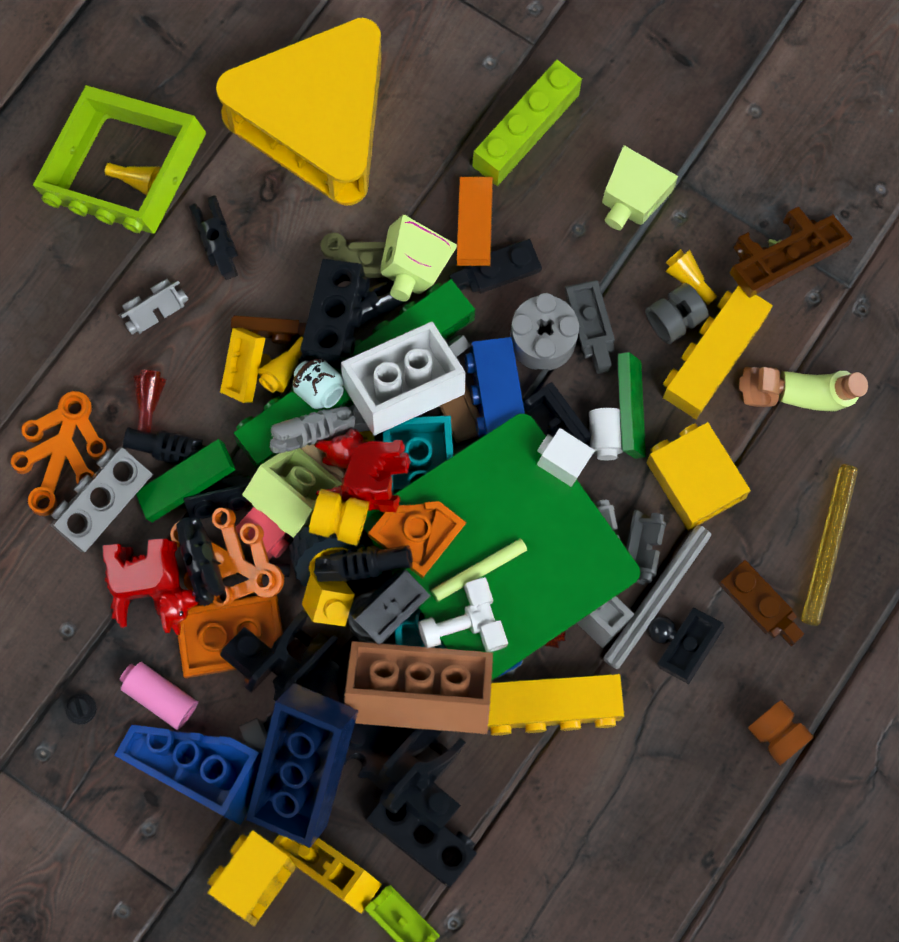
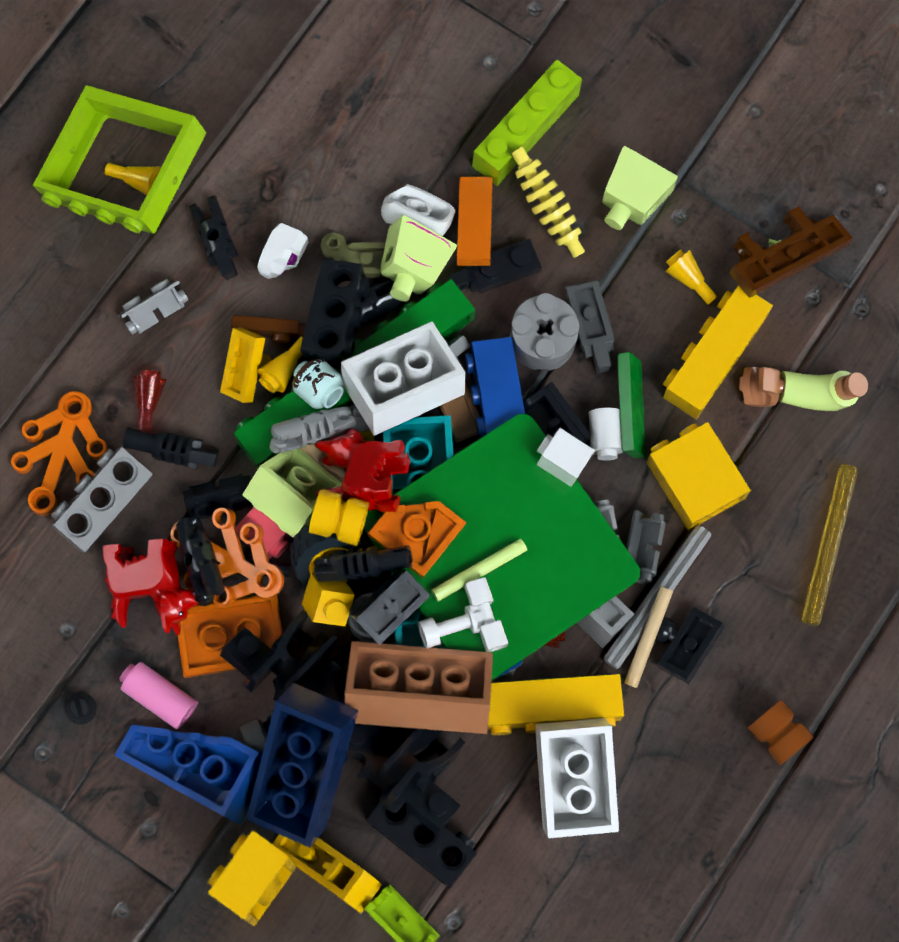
(185, 480): green tile -> none
(282, 251): none -> white rock
(312, 107): yellow brick -> none
(420, 207): none -> white piece
(568, 236): none -> light yellow piece
(577, 777): none -> white brick
(648, 637): none -> tan bar
(680, 311): dark grey wheel -> none
(761, 603): reddish brown hinge -> none

